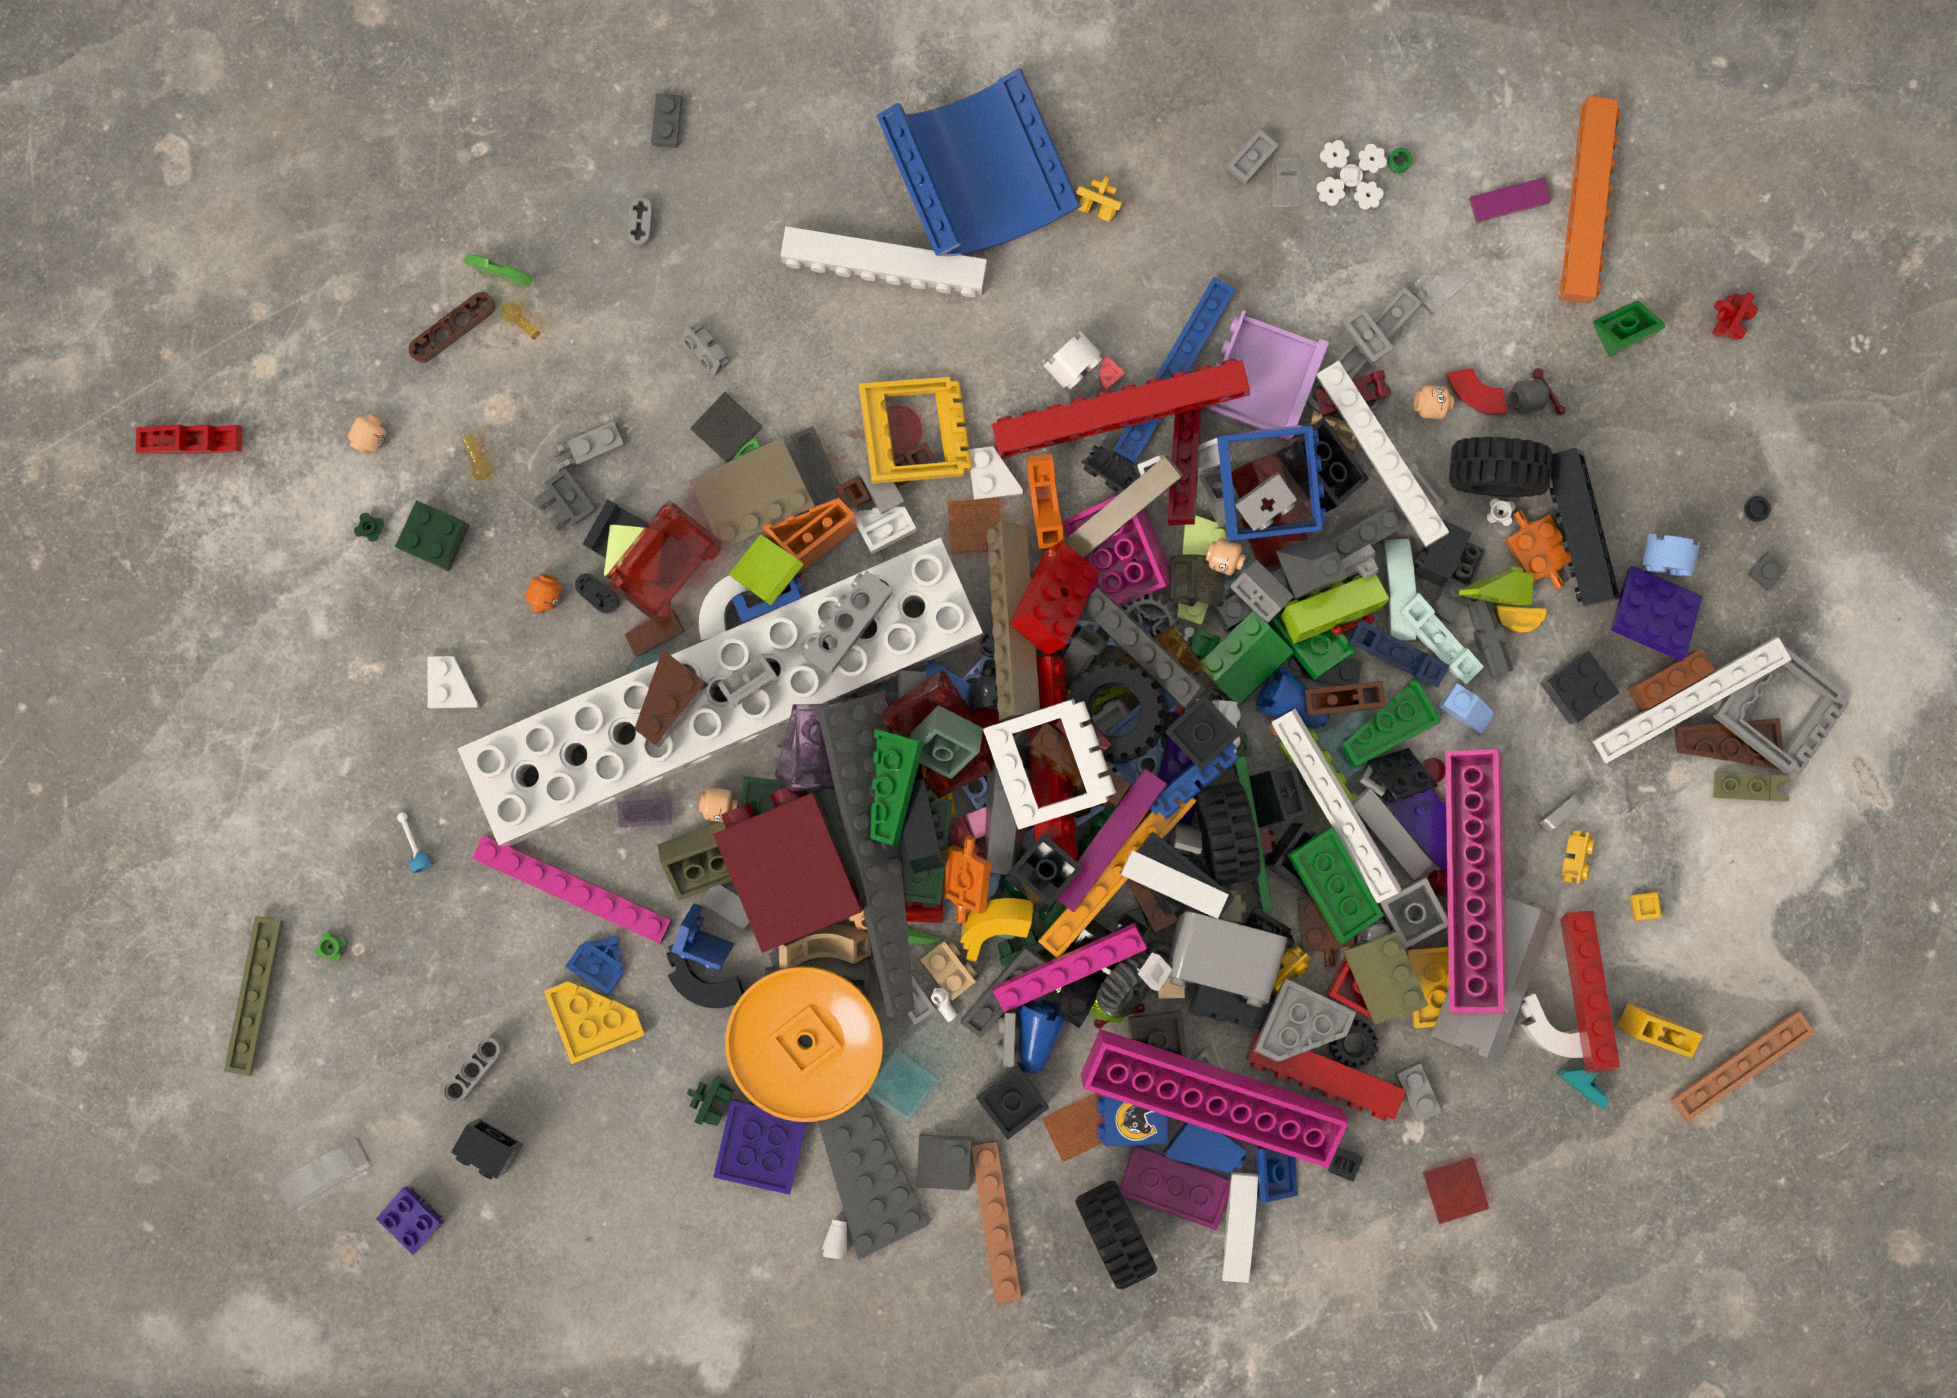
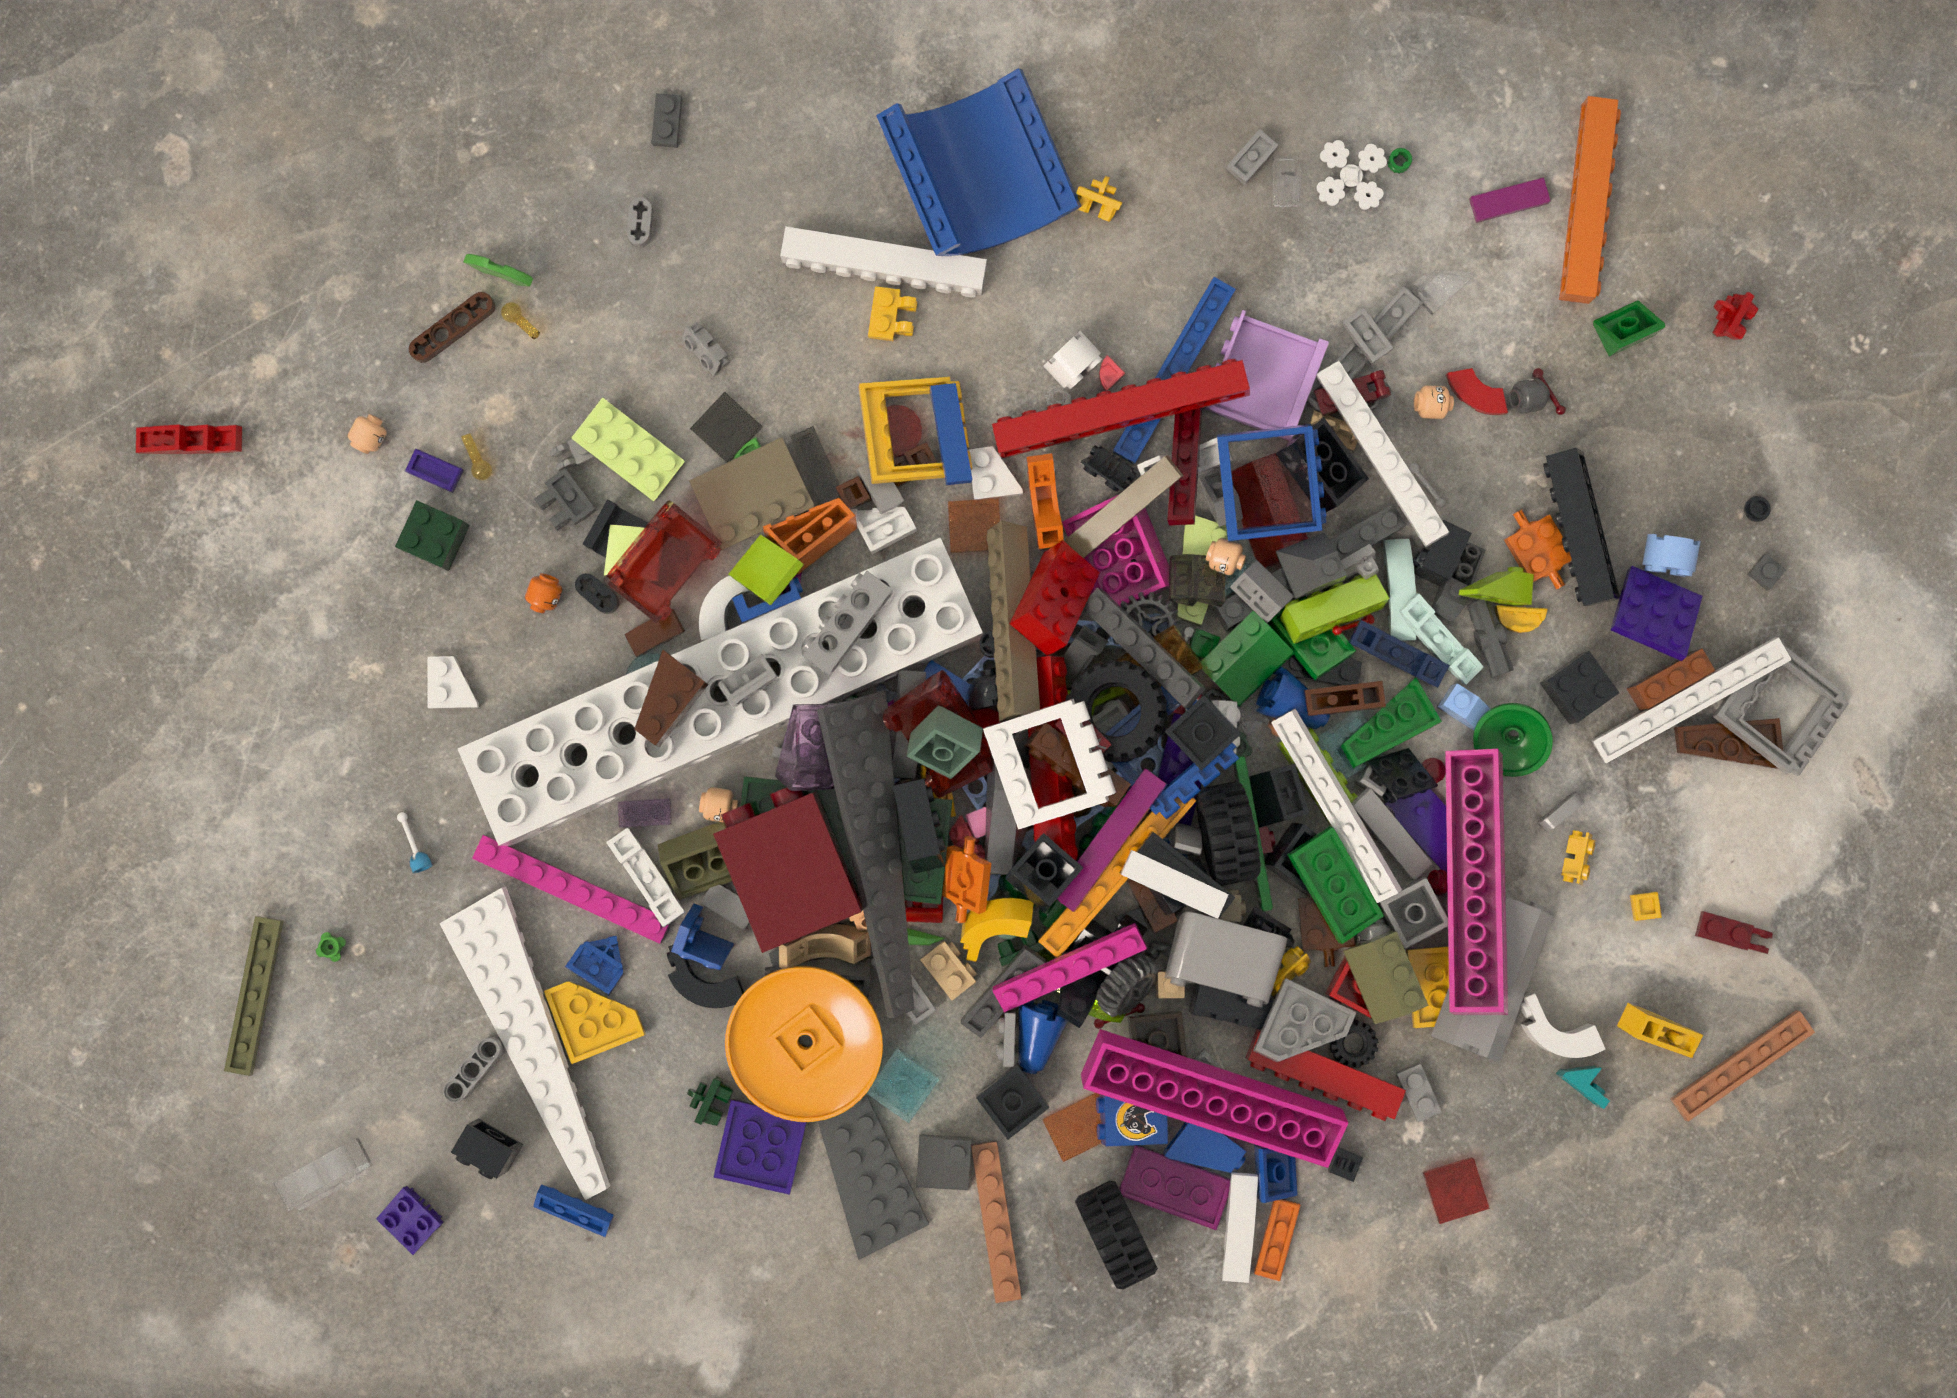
(376, 527): dark green plate -> none
(434, 470): none -> dark purple tile
(504, 981): none -> white wing
(573, 1210): none -> blue plate
(627, 449): none -> yellowish green plate
(646, 876): none -> white slope
(836, 1240): white cone -> none
(885, 312): none -> yellow plate
(896, 770): green wing -> none
(941, 999): white arm -> none
(950, 434): none -> blue tile
(1155, 971): white plate -> none
(1251, 503): light grey brick -> none
(1277, 1239): none -> orange tile
(1496, 506): white plate -> none
(1500, 466): black tyre -> none
(1522, 752): none -> green dish
(1589, 992): red brick -> none
(1730, 932): none -> dark red hinge
(1749, 786): olive plate -> none

